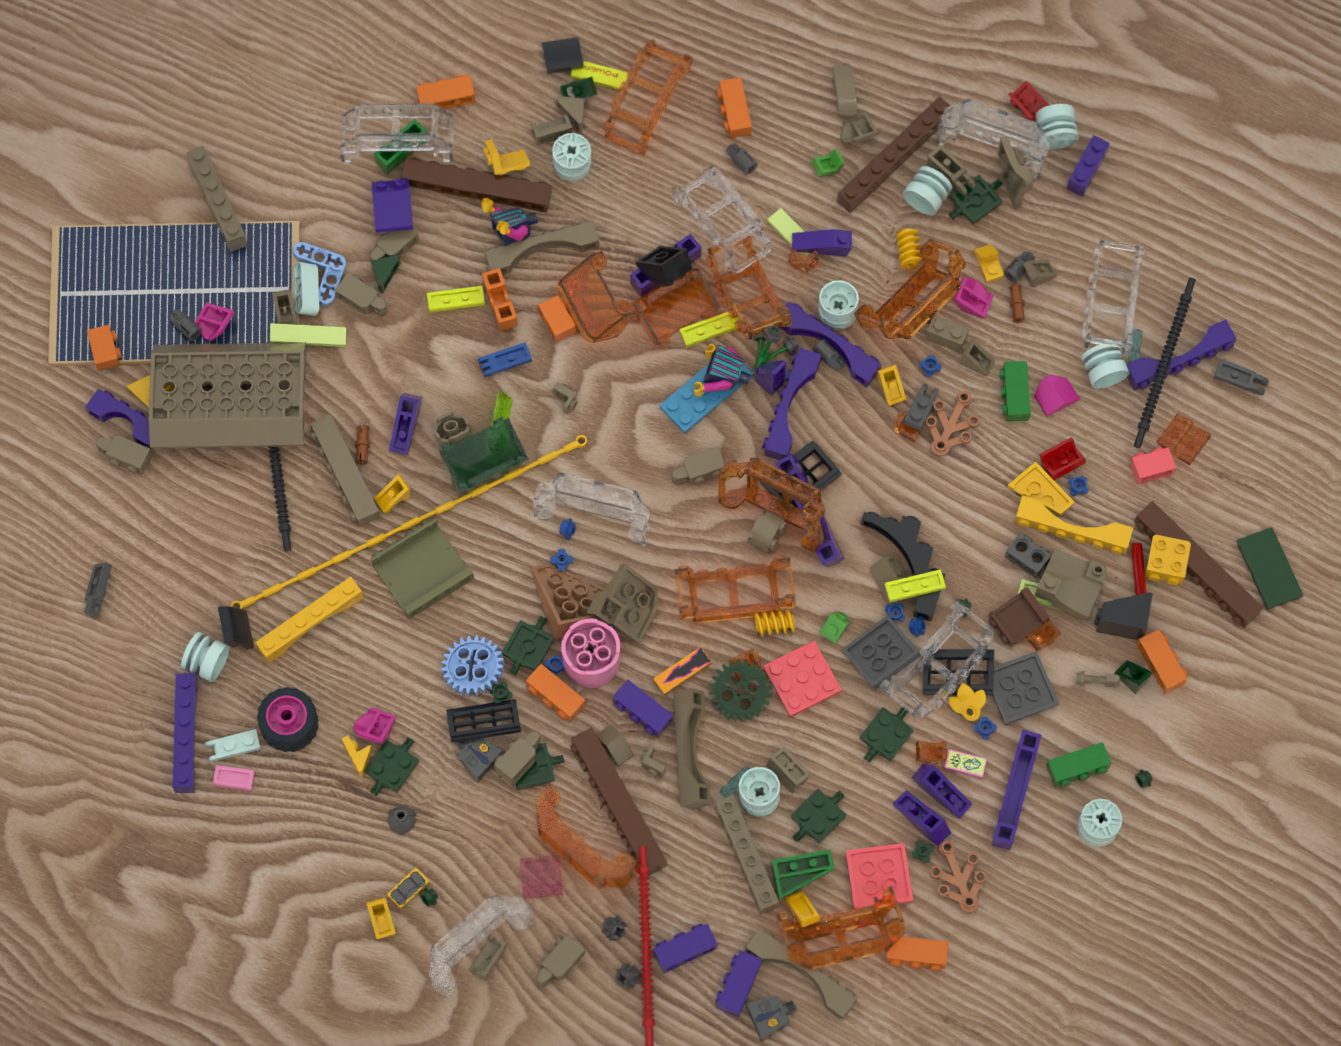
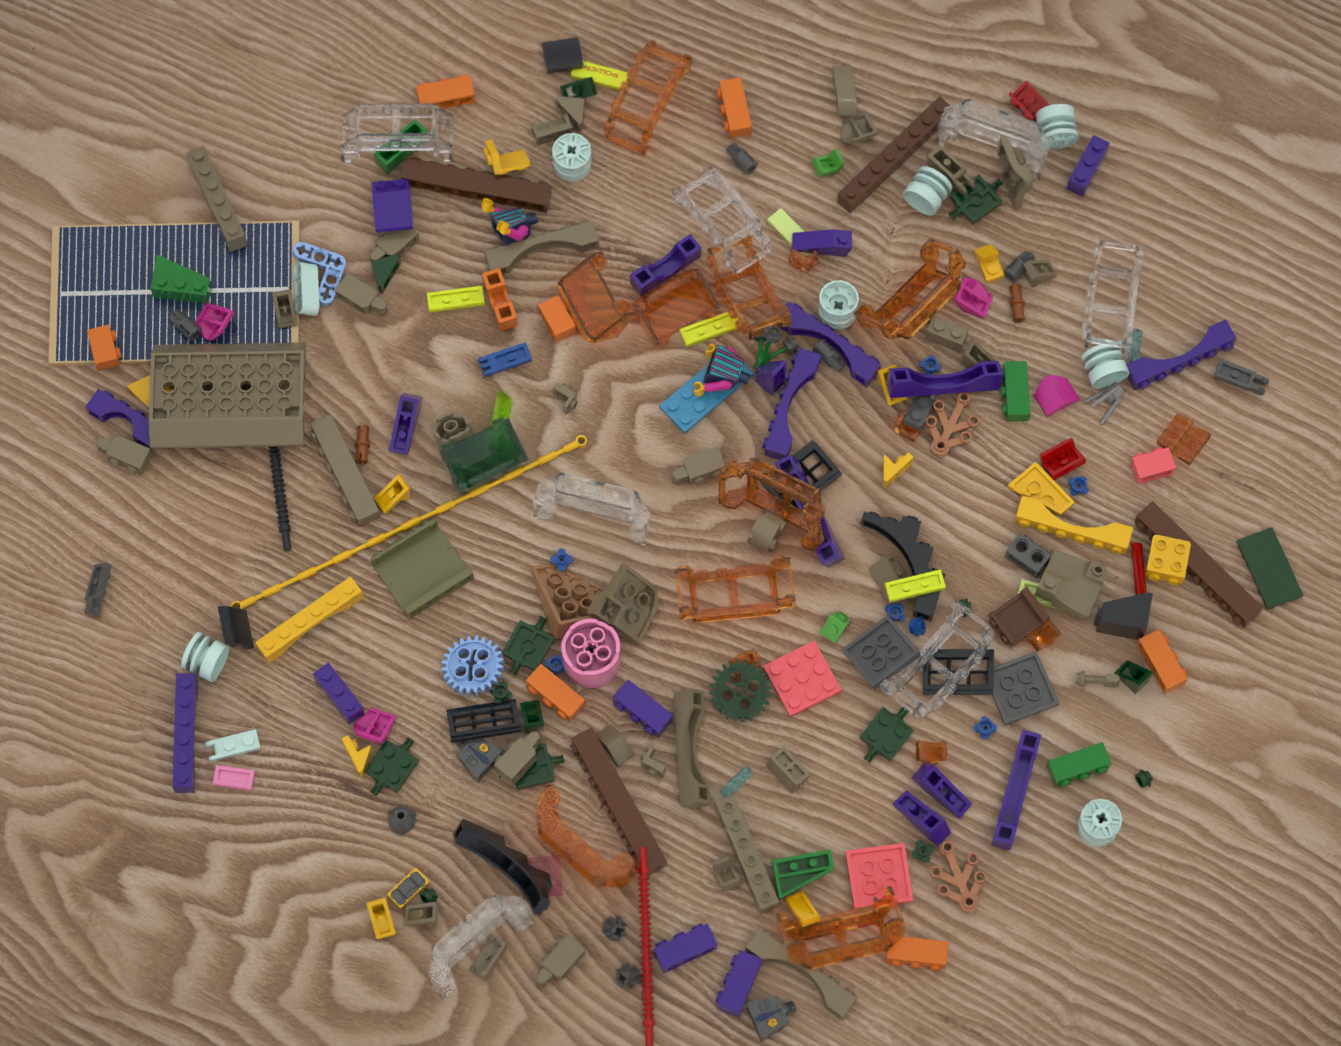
(179, 283): none -> green wedge
(284, 705): wheel -> none
(307, 333): yellowish green tile -> none
(338, 693): none -> dark purple brick
(422, 914): none -> dark tan slope
(513, 864): none -> black arch
(532, 716): none -> dark green slope
(567, 528): blue plate -> none
(665, 264): black slope -> none
(682, 671): tile -> none
(726, 873): none -> dark tan bracket
(759, 781): light aqua wheel -> none
(774, 622): yellow piece -> none
(818, 816): dark green plate -> none
(892, 471): none -> yellow slope
(908, 248): yellow piece -> none
(909, 383): none -> dark purple arch
(965, 763): tile -> none
(968, 699): yellow plate -> none
(1111, 394): none -> light grey plant
(1143, 425): black hose -> none

